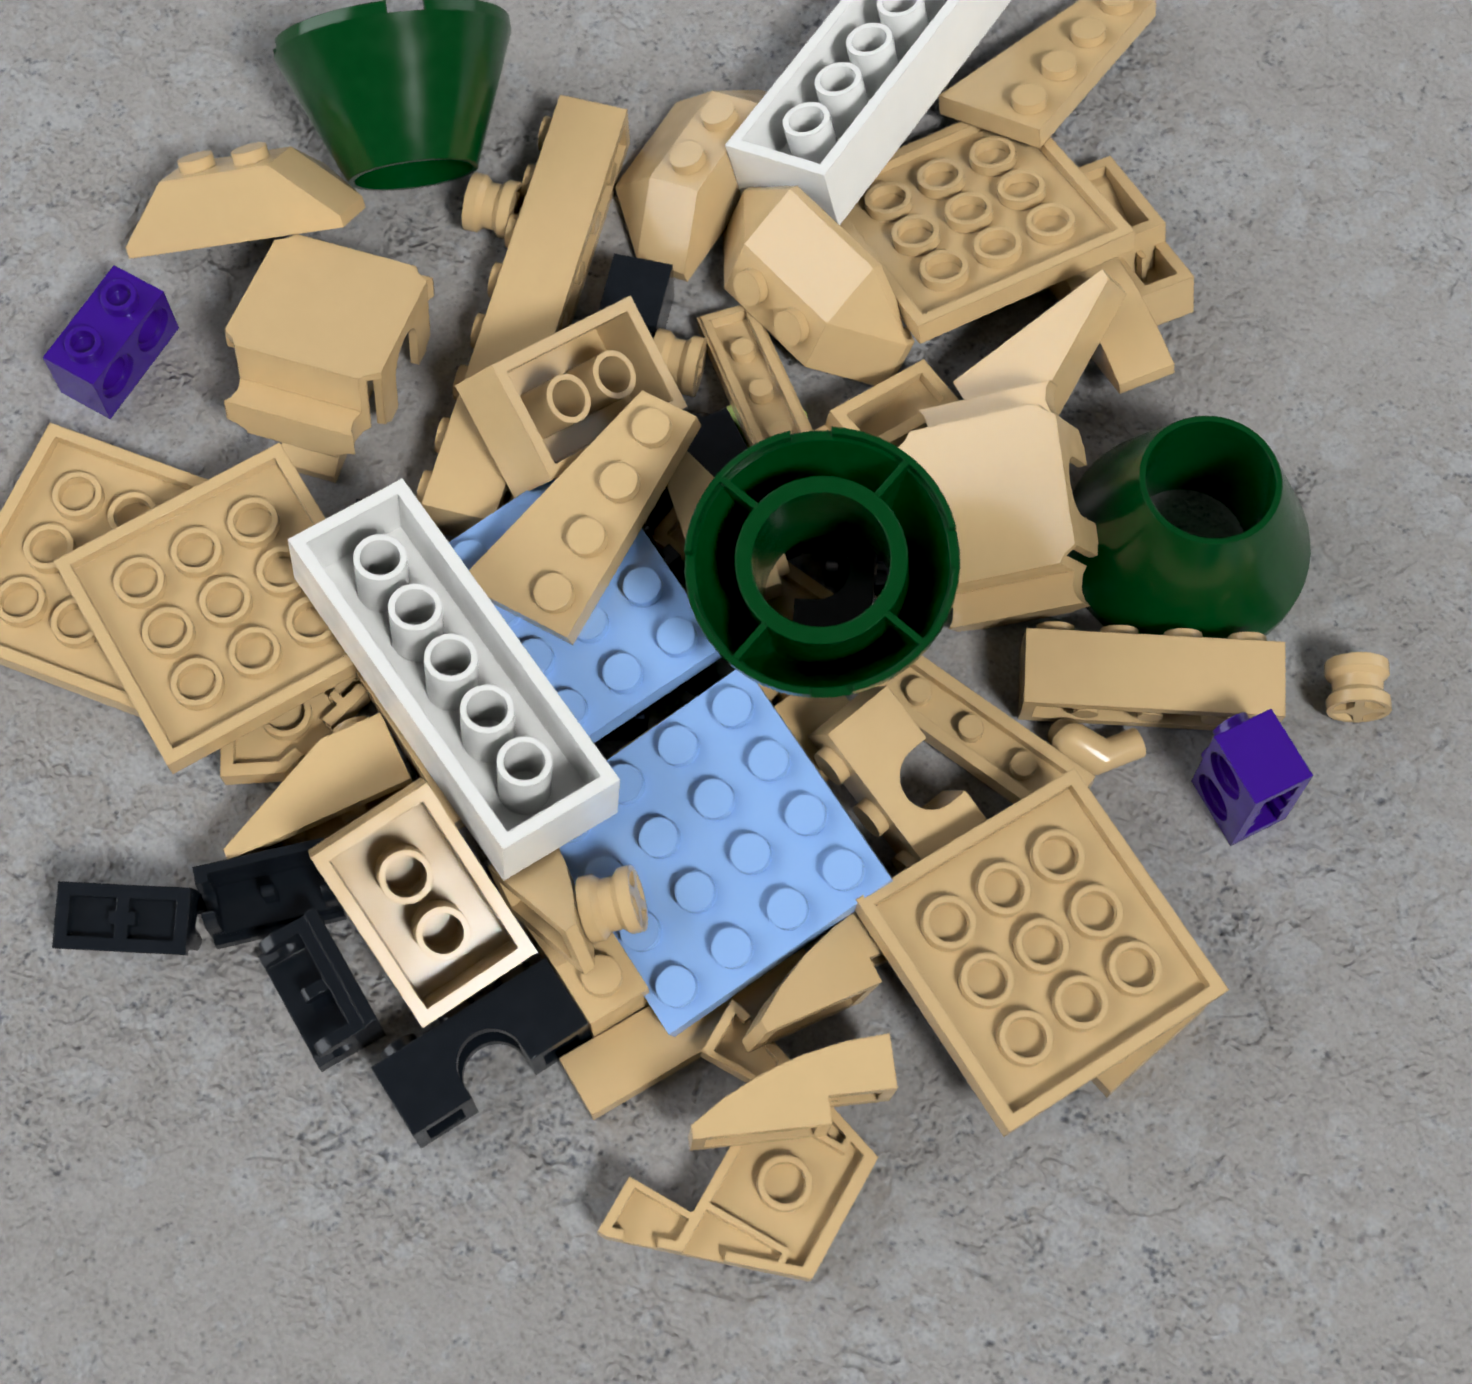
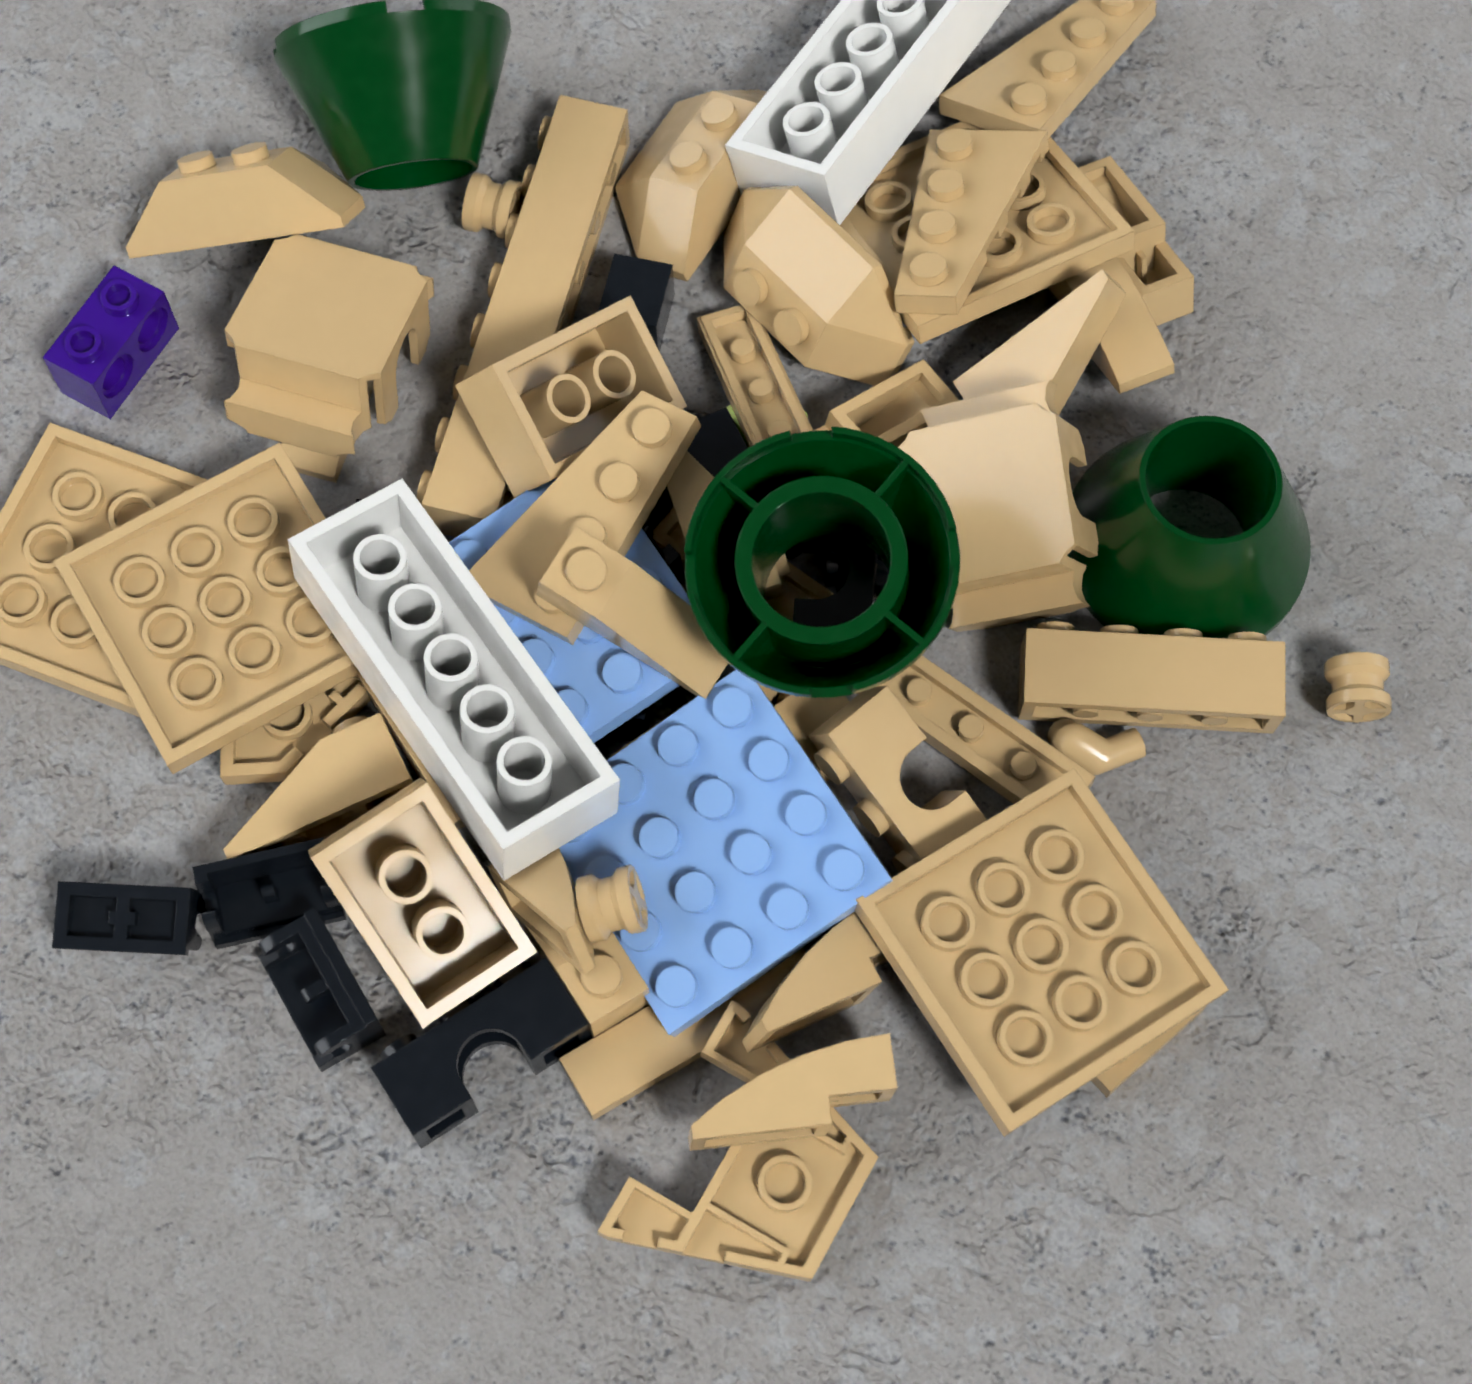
(631, 611): none -> tan slope
(683, 358): tan wheel -> none
(958, 211): none -> tan wing
(1250, 775): dark purple brick -> none

